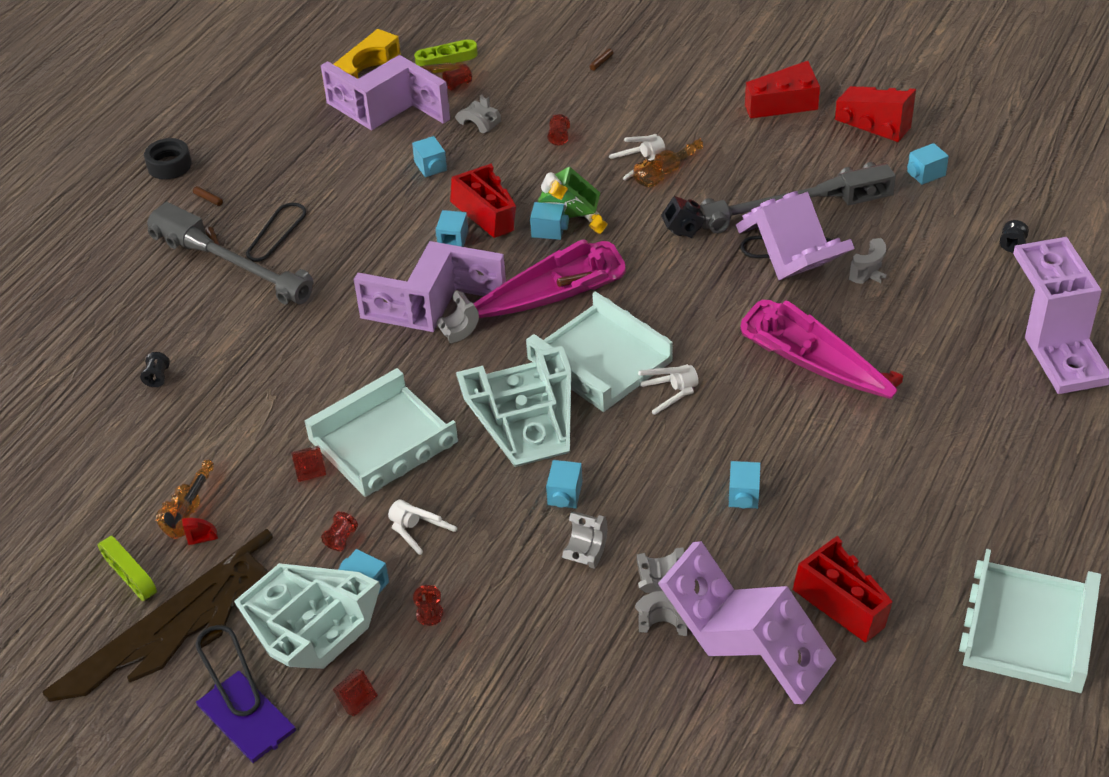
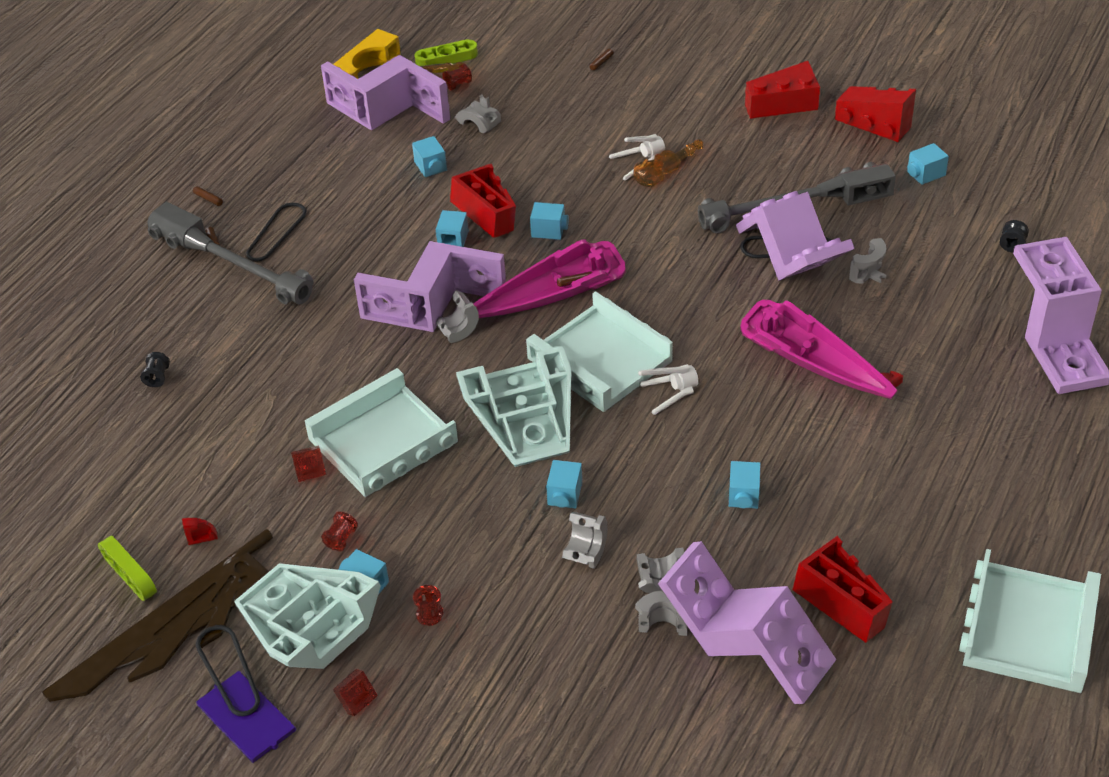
(165, 148): black tyre -> none
(183, 503): clear orange piece -> none
(407, 516): white plant -> none
(558, 133): clear red bush -> none
(576, 194): bright green torso -> none
(683, 217): black brick -> none

